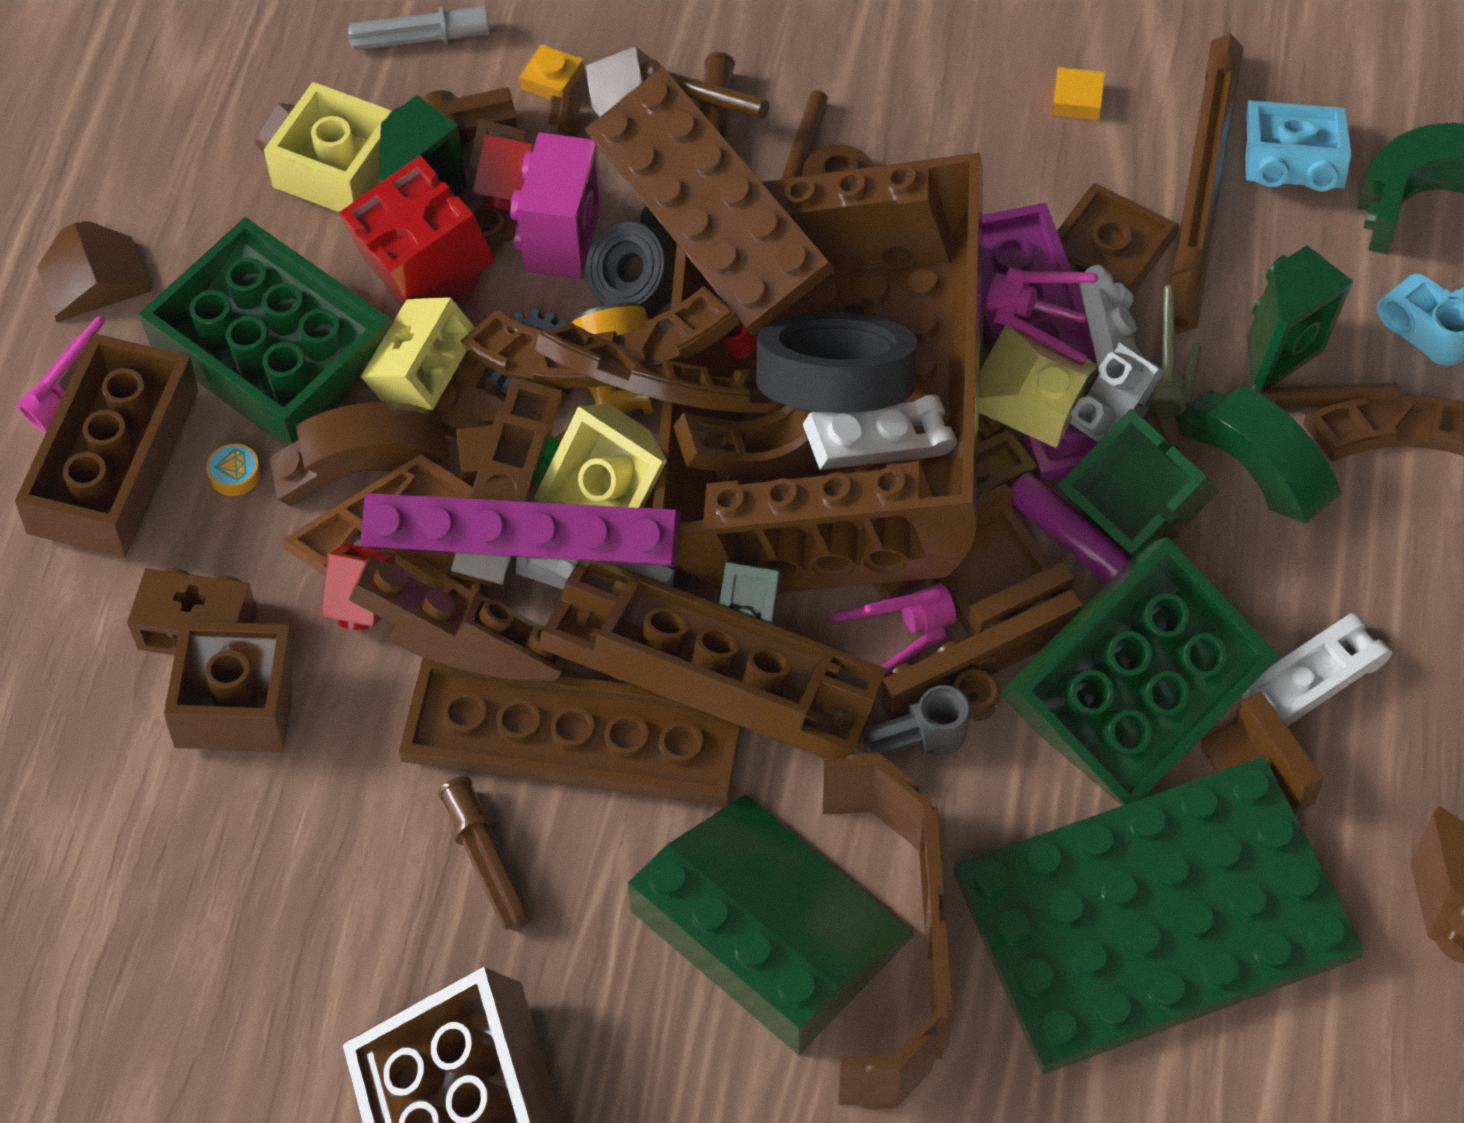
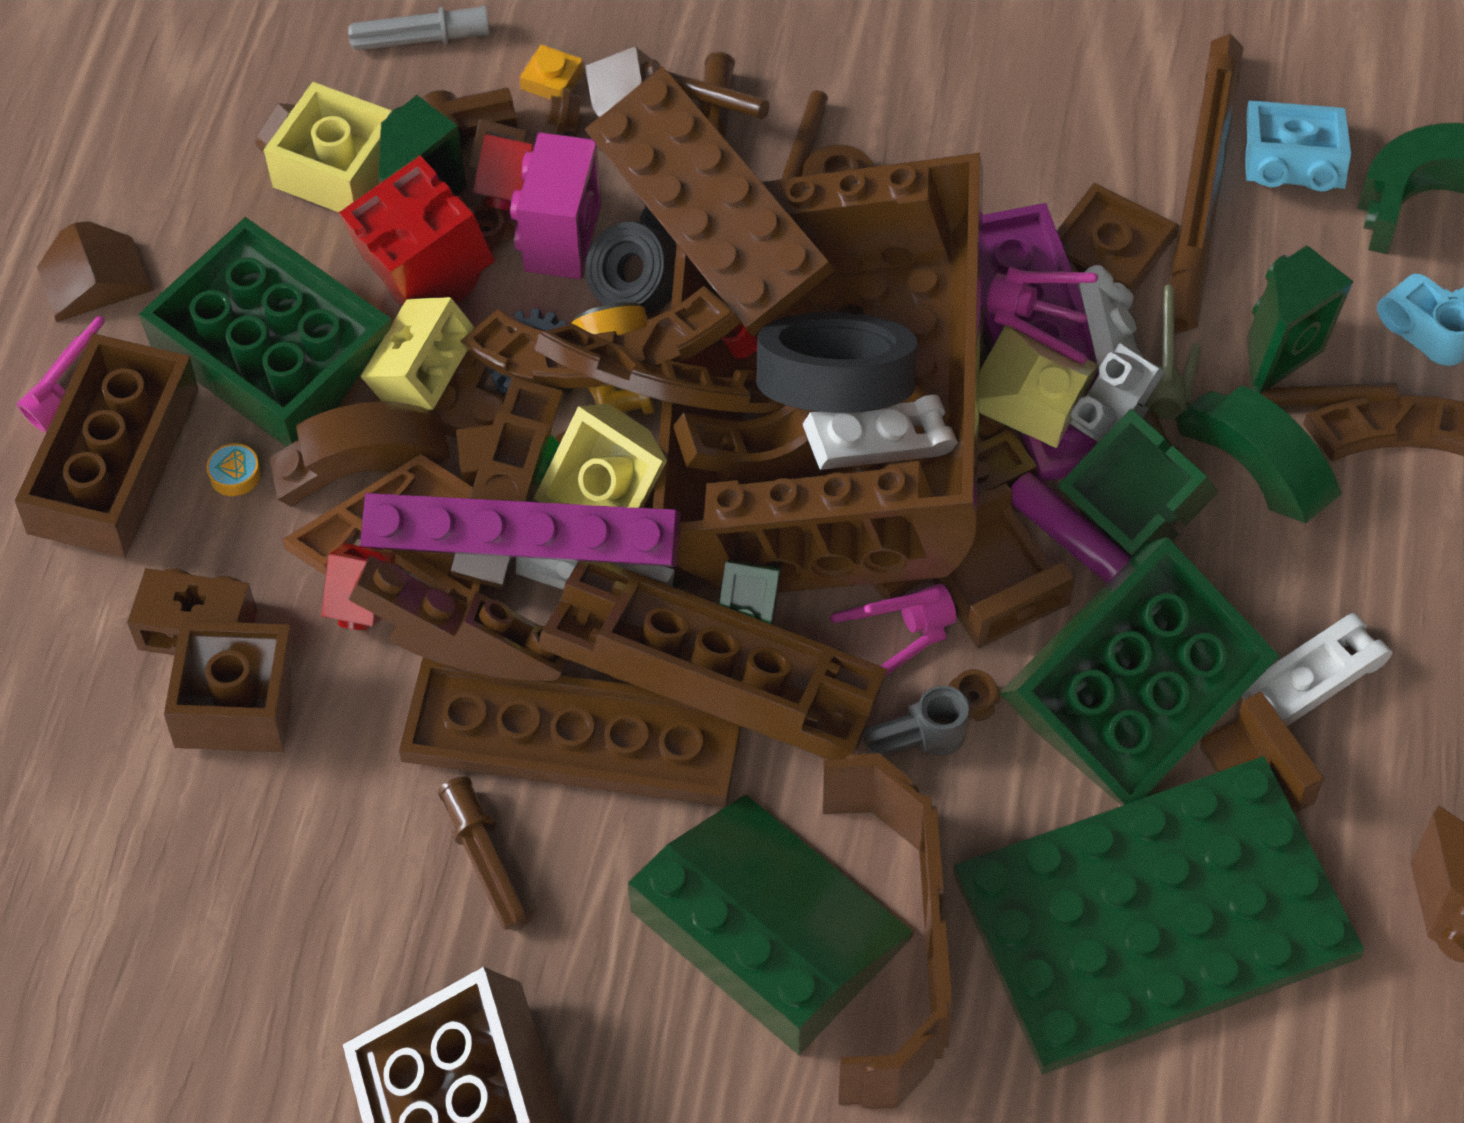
(991, 651): reddish brown plate -> none
(1078, 93): light orange tile -> none

